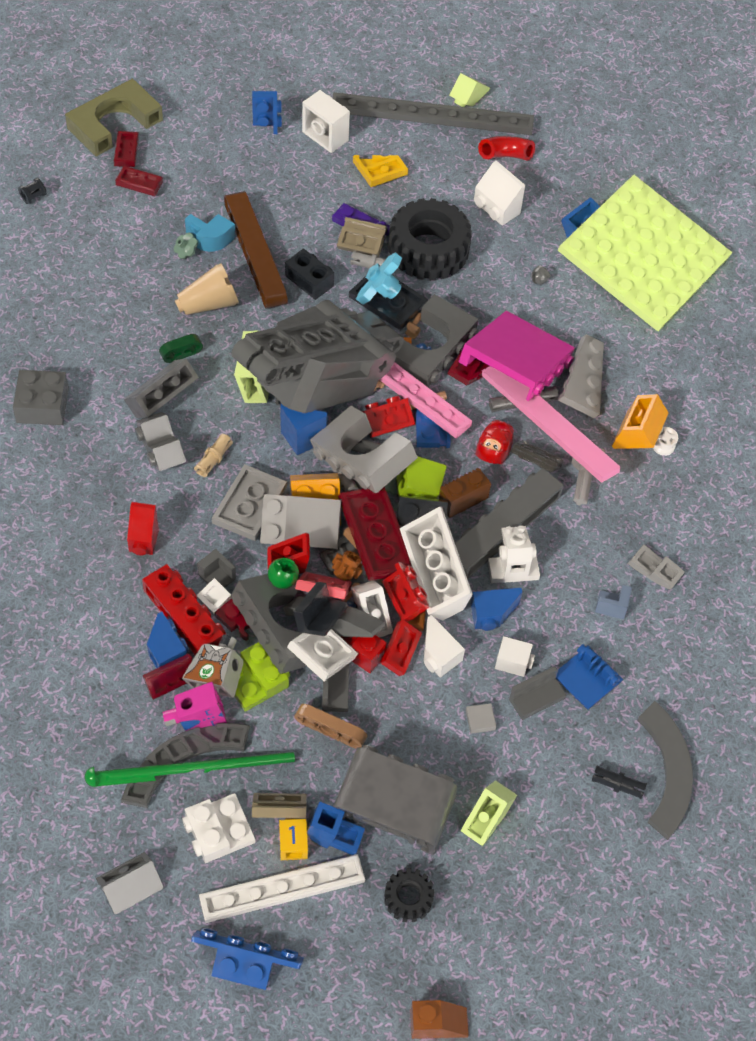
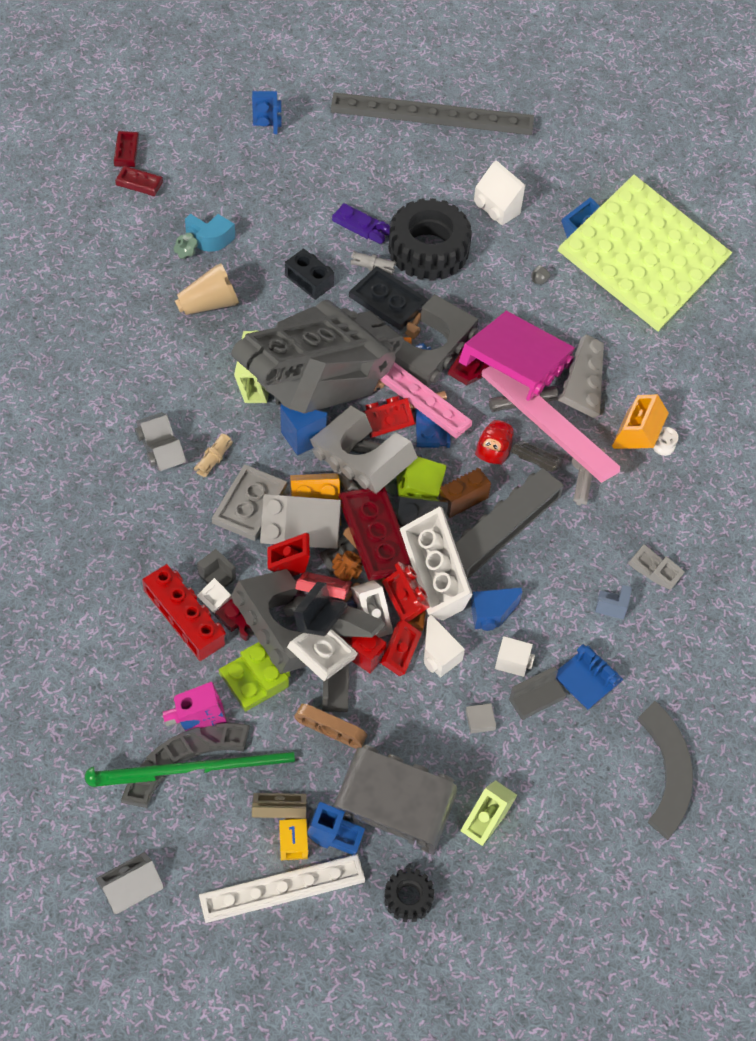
(32, 190): black bush -> none
(40, 397): dark grey brick -> none
(125, 98): olive arch -> none
(142, 528): red slope -> none
(161, 388): flat silver brick -> none
(164, 643): blue slope -> none
(167, 676): dark red plate -> none
(181, 348): dark green beam -> none
(216, 665): torso -> none
(218, 827): white plate -> none
(245, 961): blue bracket -> none
(255, 250): reddish brown beam -> none
(283, 573): green piece -> none
(325, 121): white brick -> none
(361, 237): dark tan plate -> none
(380, 168): yellow wing -> none
(381, 280): medium azure plant -> none
(438, 1020): dark orange slope -> none
(468, 91): yellowish green slope -> none
(506, 147): red cylinder -> none
(515, 551): white tile -> none
(619, 782): black pin -> none

